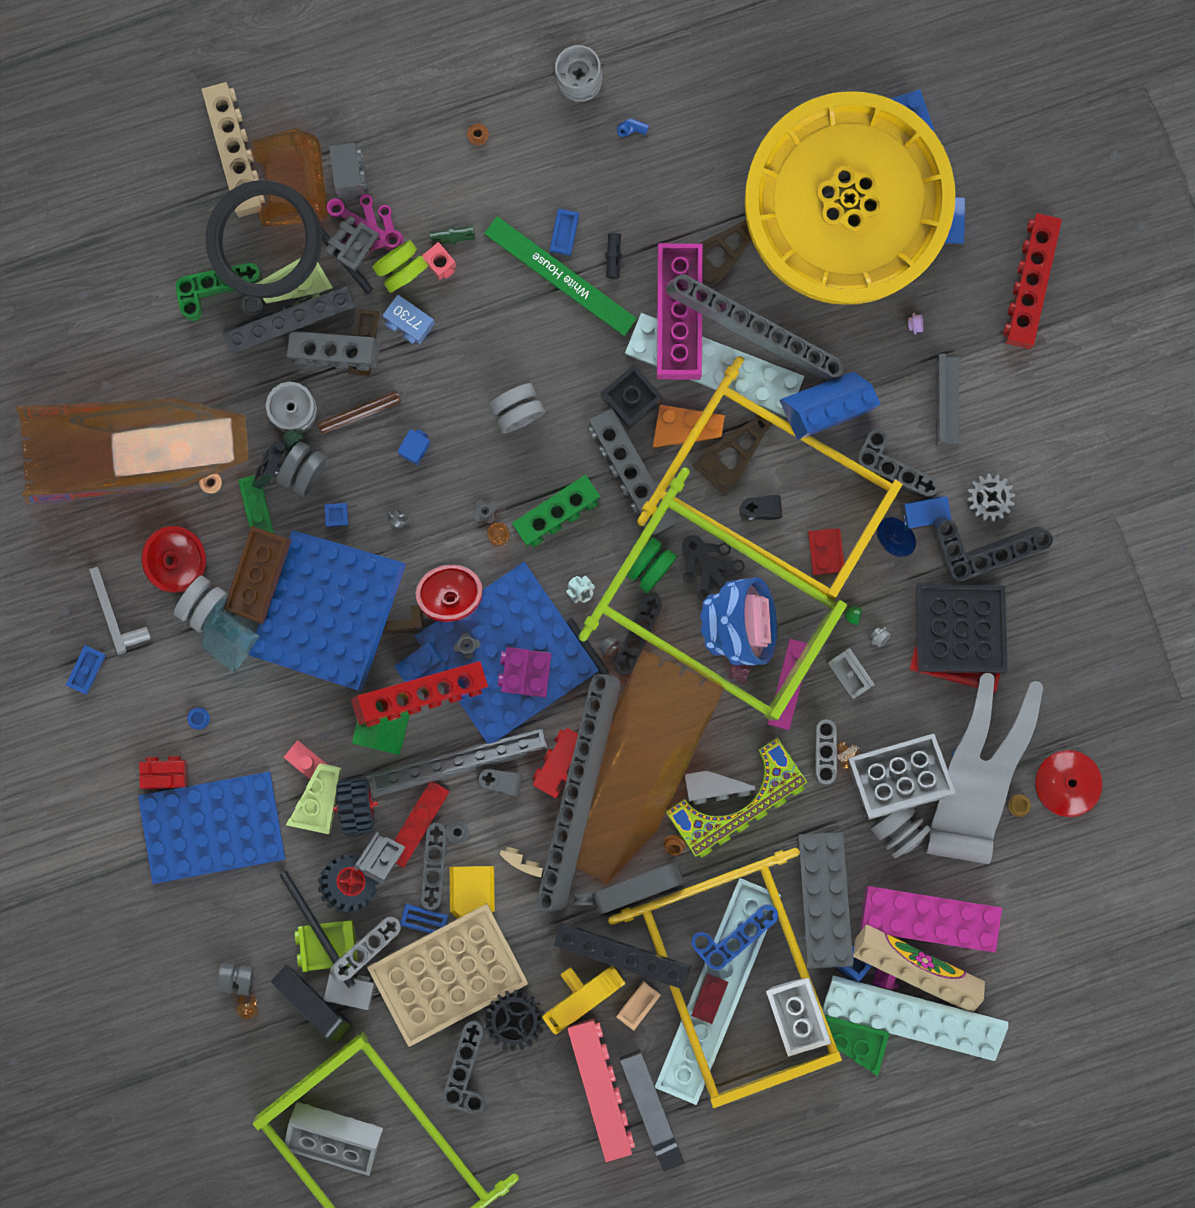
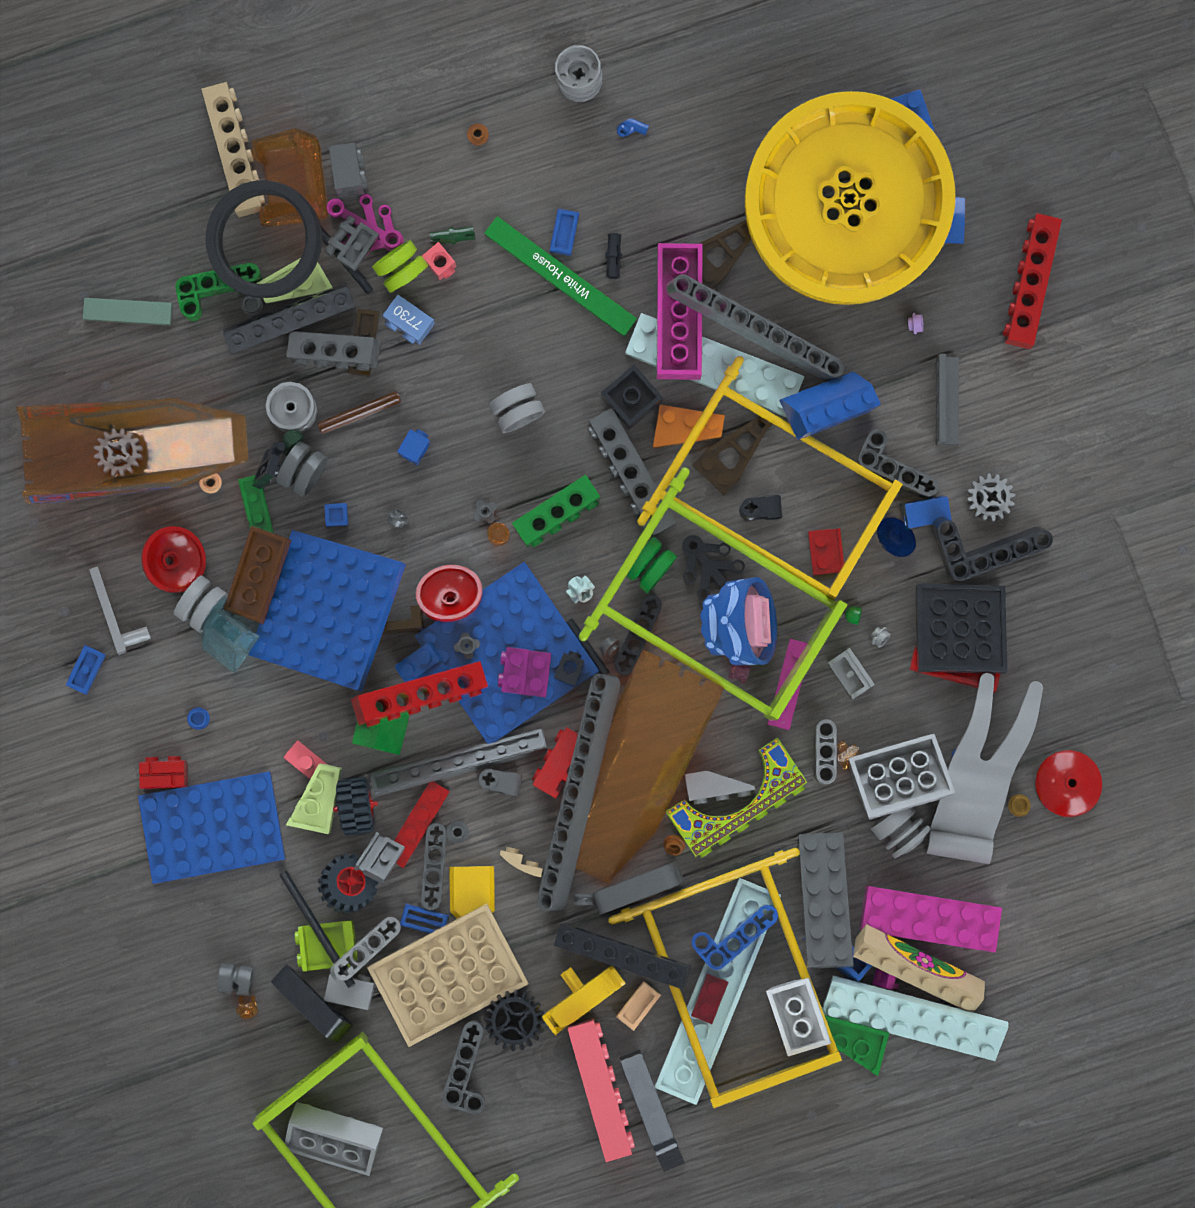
(113, 459): none -> light grey gear
(127, 311): none -> sand green tile
(562, 676): none -> black brick

